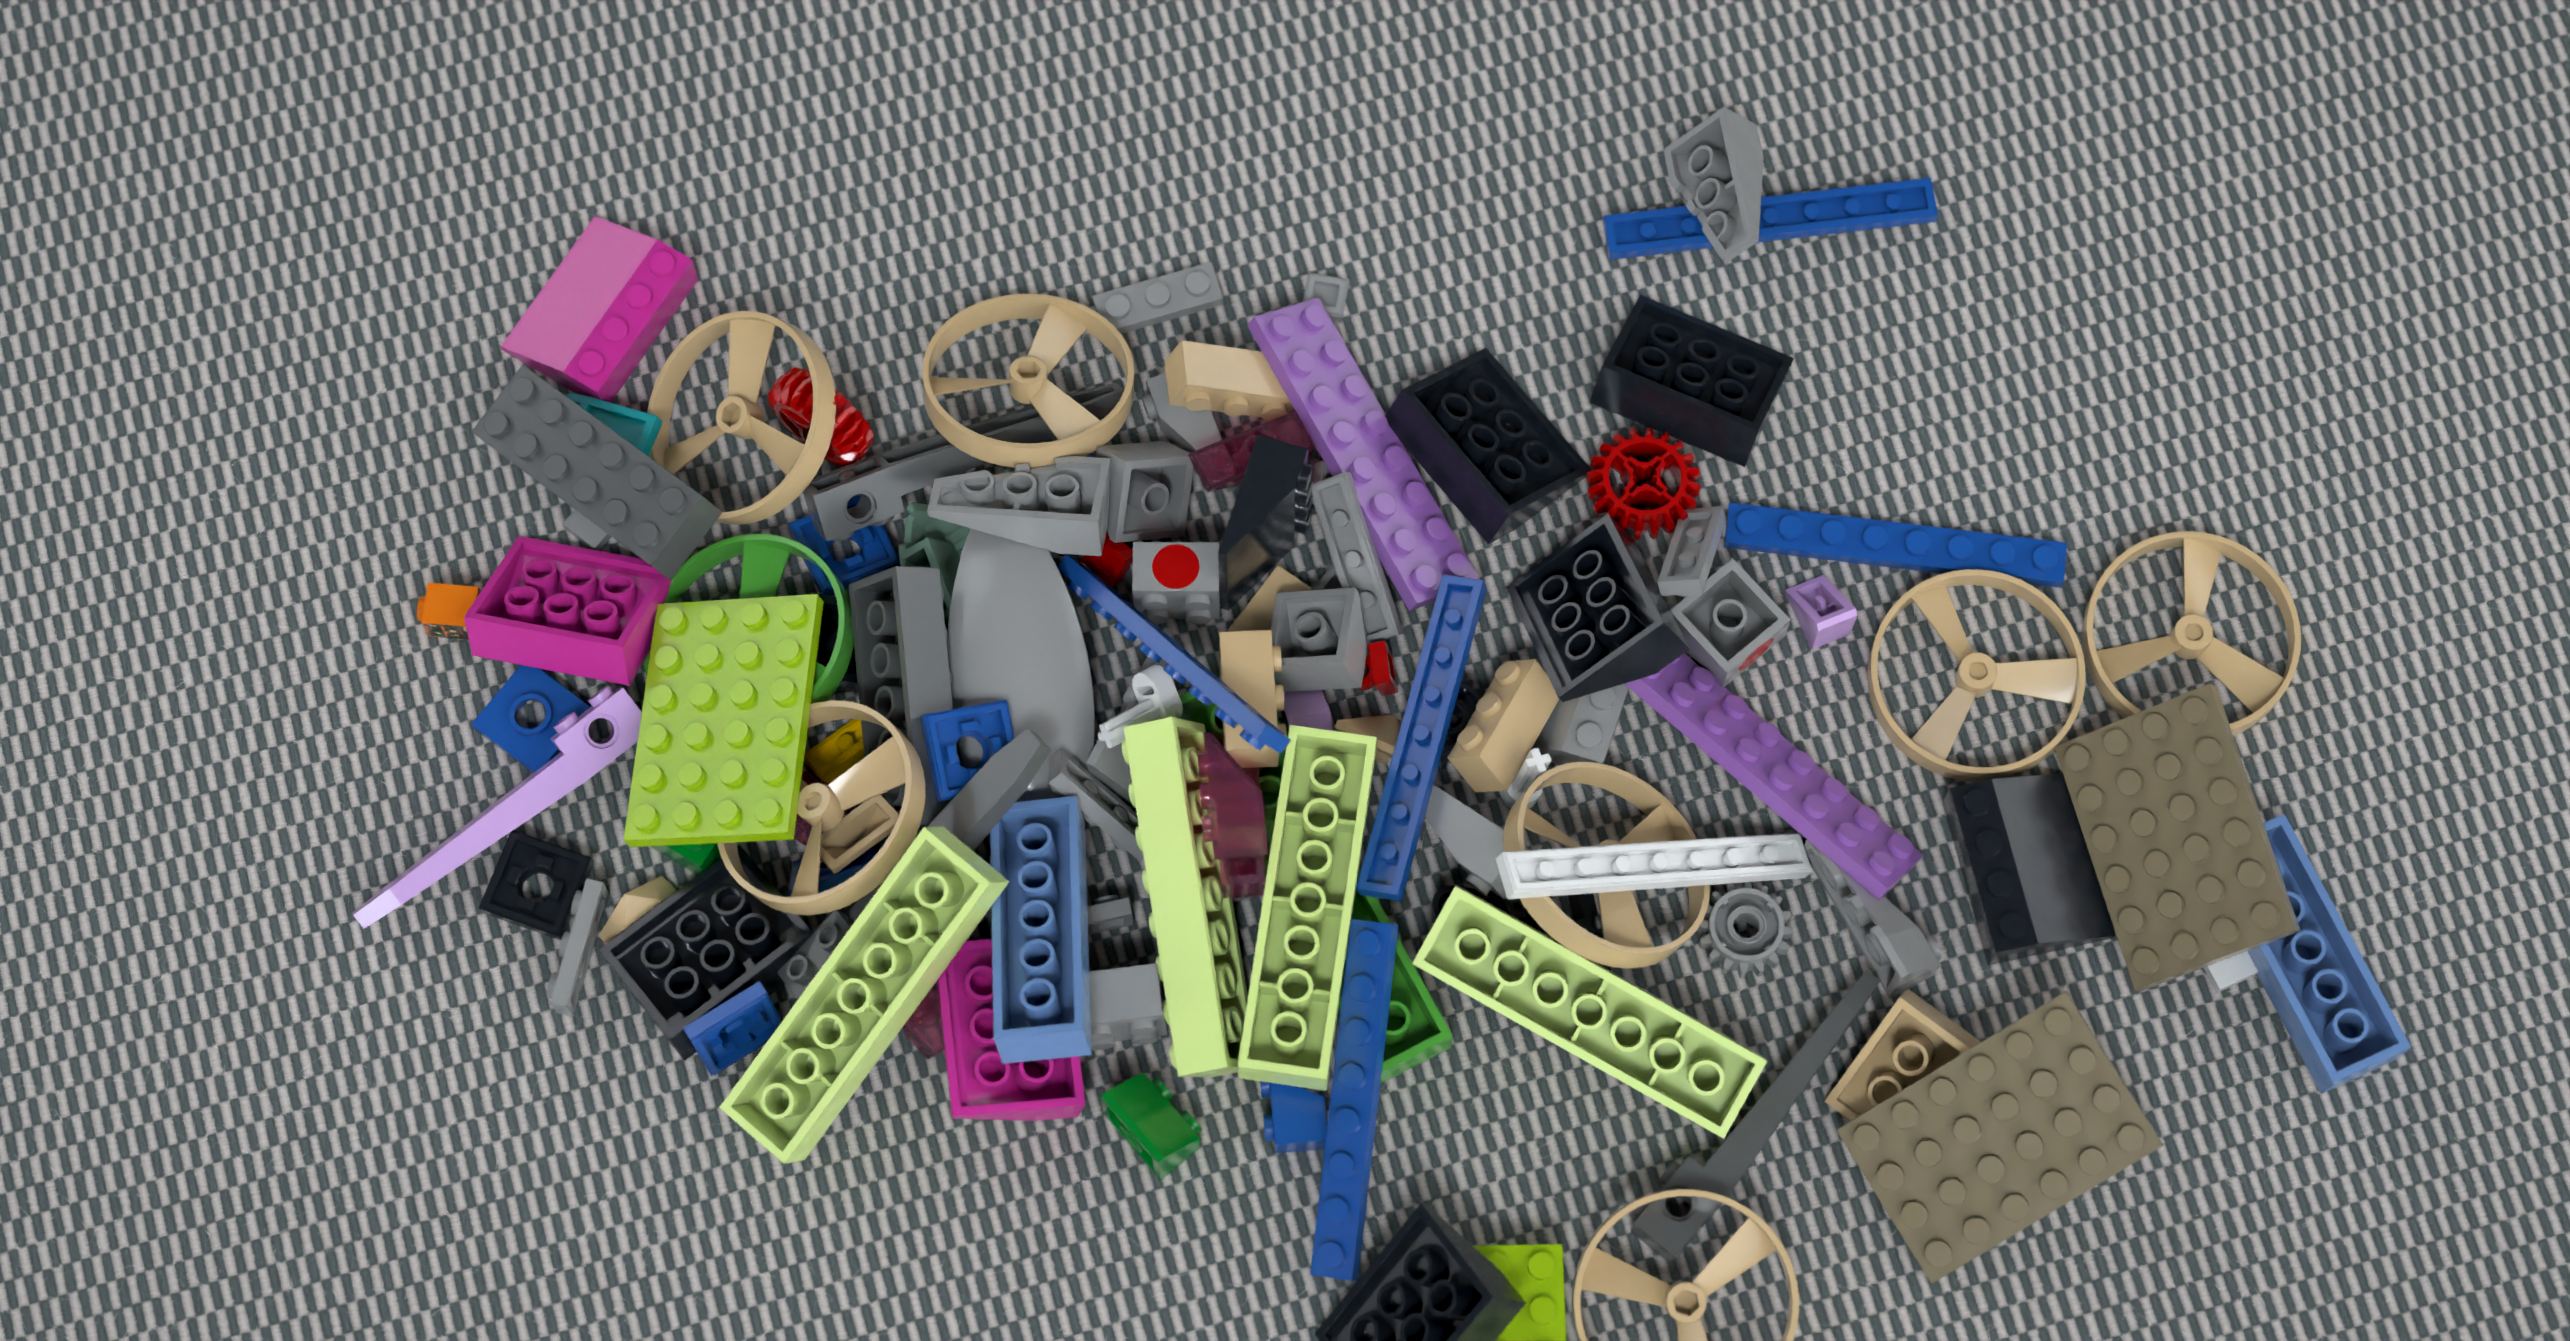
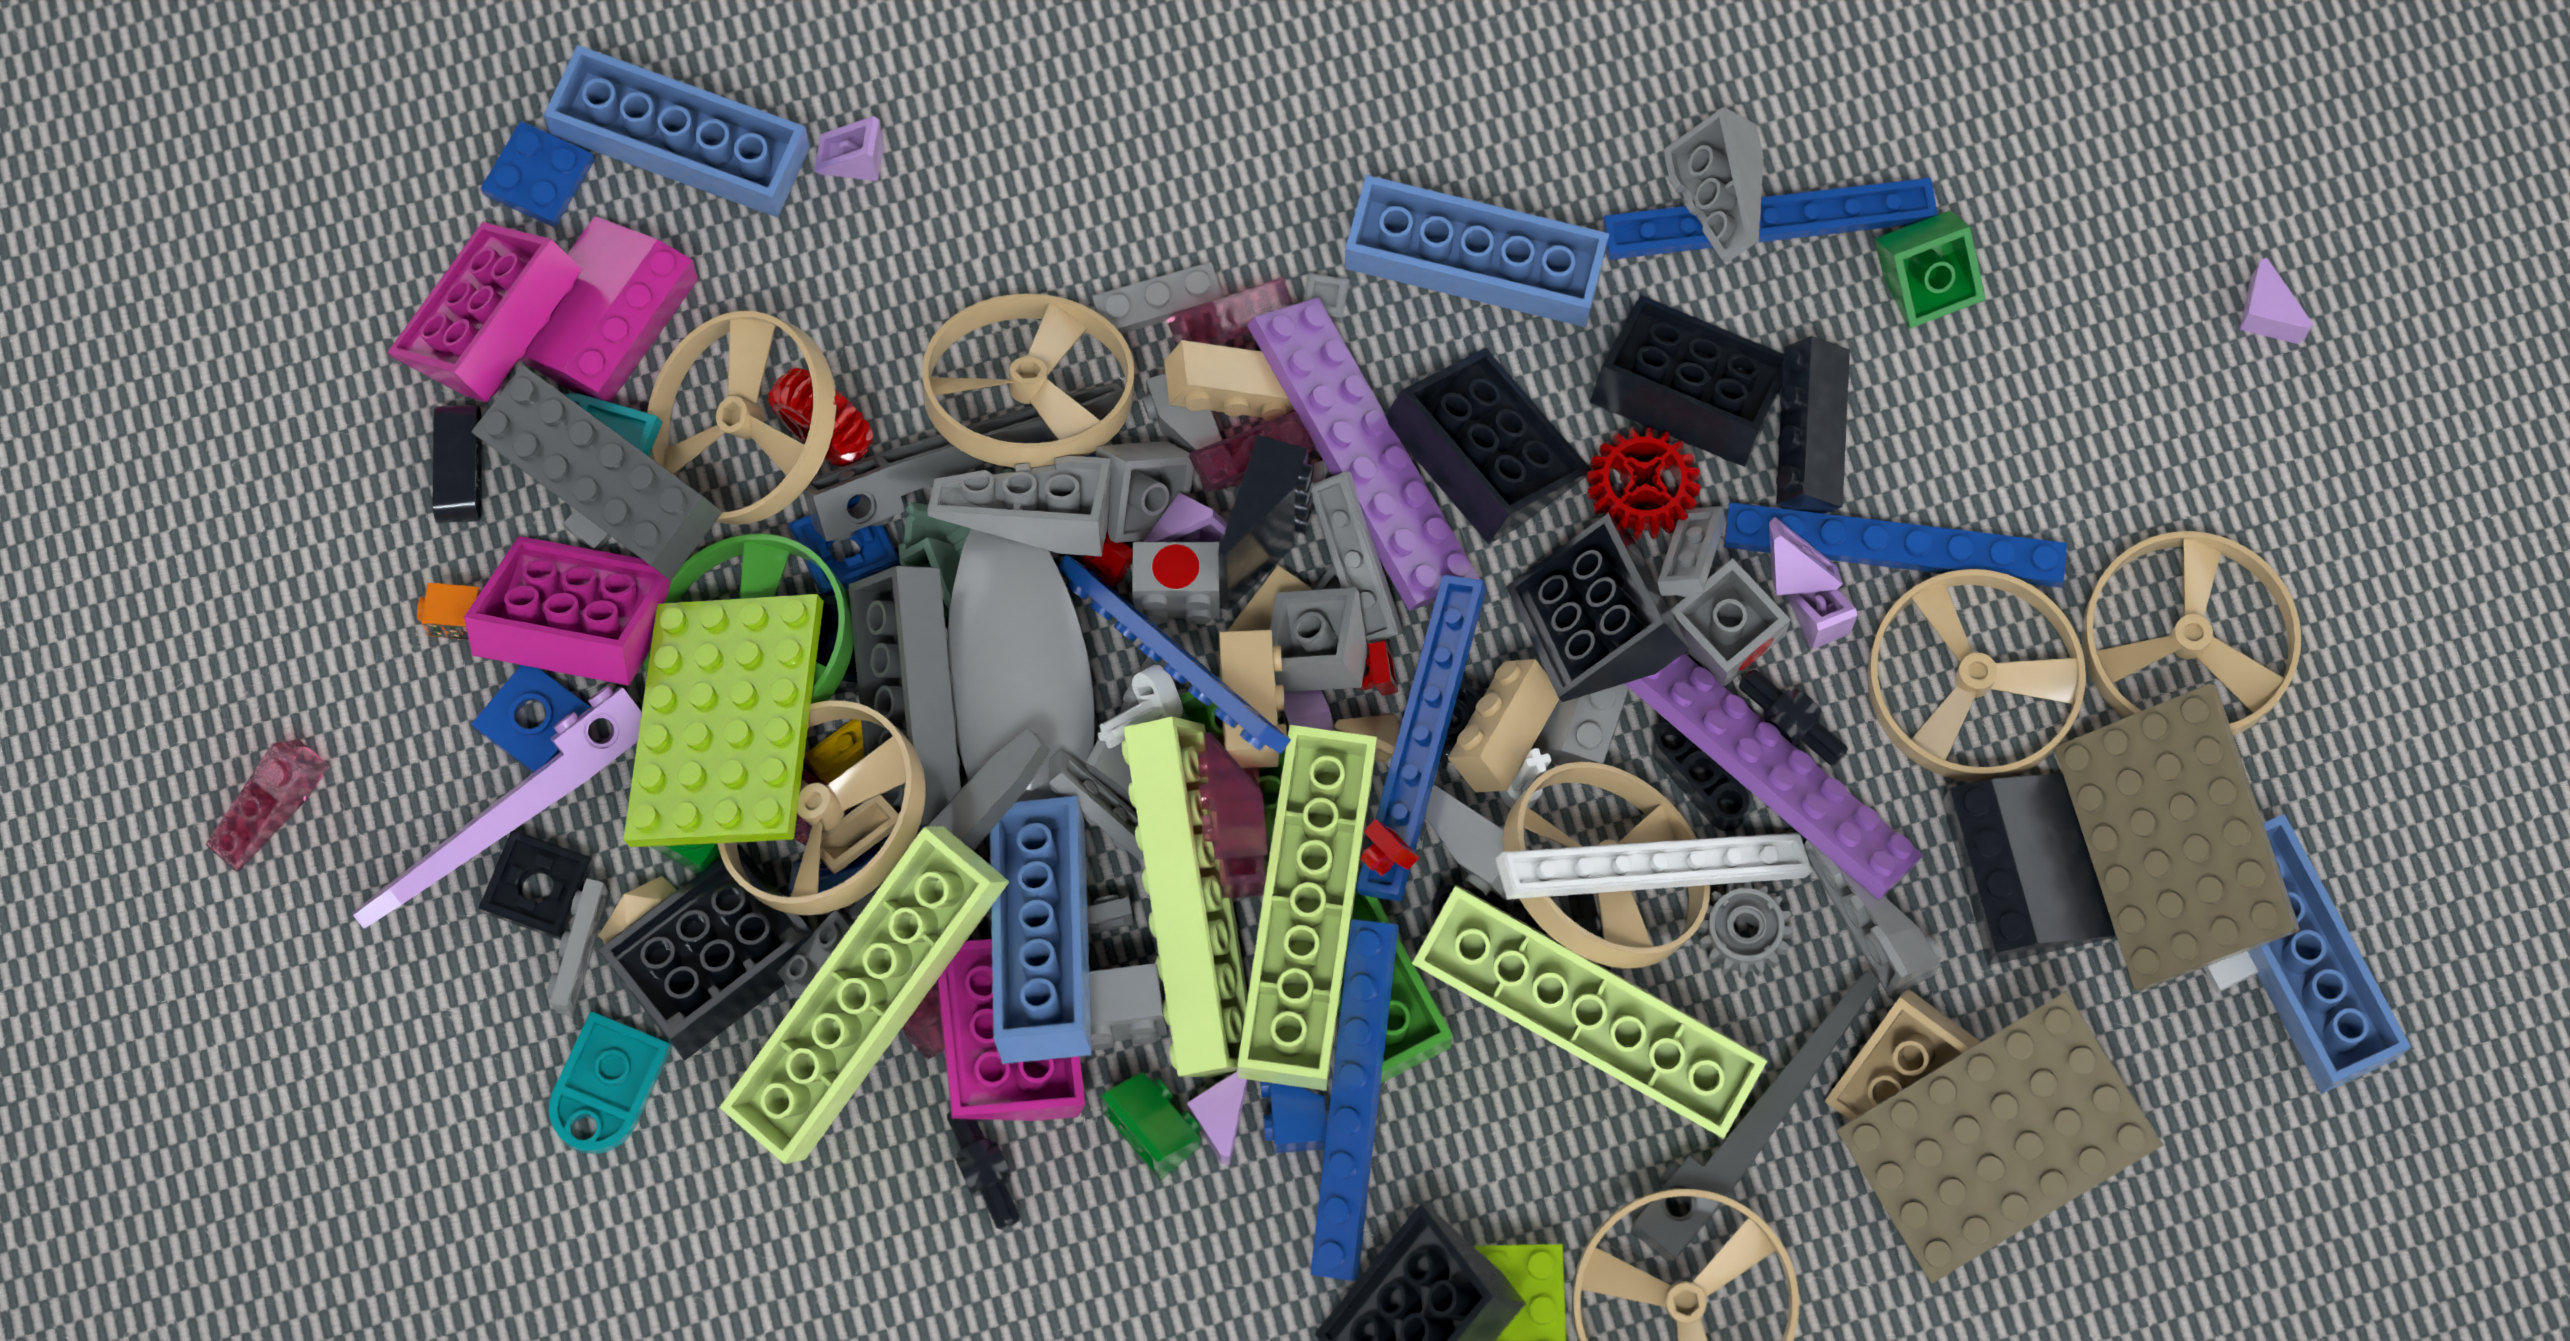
(267, 801): none -> clear pink slope
(457, 464): none -> black beam
(486, 310): none -> dark pink slope
(537, 174): none -> blue plate
(606, 1081): none -> teal tile
(677, 131): none -> medium blue brick
(734, 1028): blue piece -> none
(852, 150): none -> lavender slope
(984, 722): blue piece -> none
(984, 1170): none -> black axle
(1188, 522): none -> lavender slope
(1219, 1114): none -> lavender slope
(1230, 315): none -> clear pink slope
(1387, 849): none -> red tile
(1476, 251): none -> medium blue brick
(1702, 794): none -> black beam
(1794, 716): none -> black axle
(1798, 565): none -> lavender slope
(1813, 426): none -> black brick
(1931, 268): none -> green slope
(2272, 307): none -> lavender slope

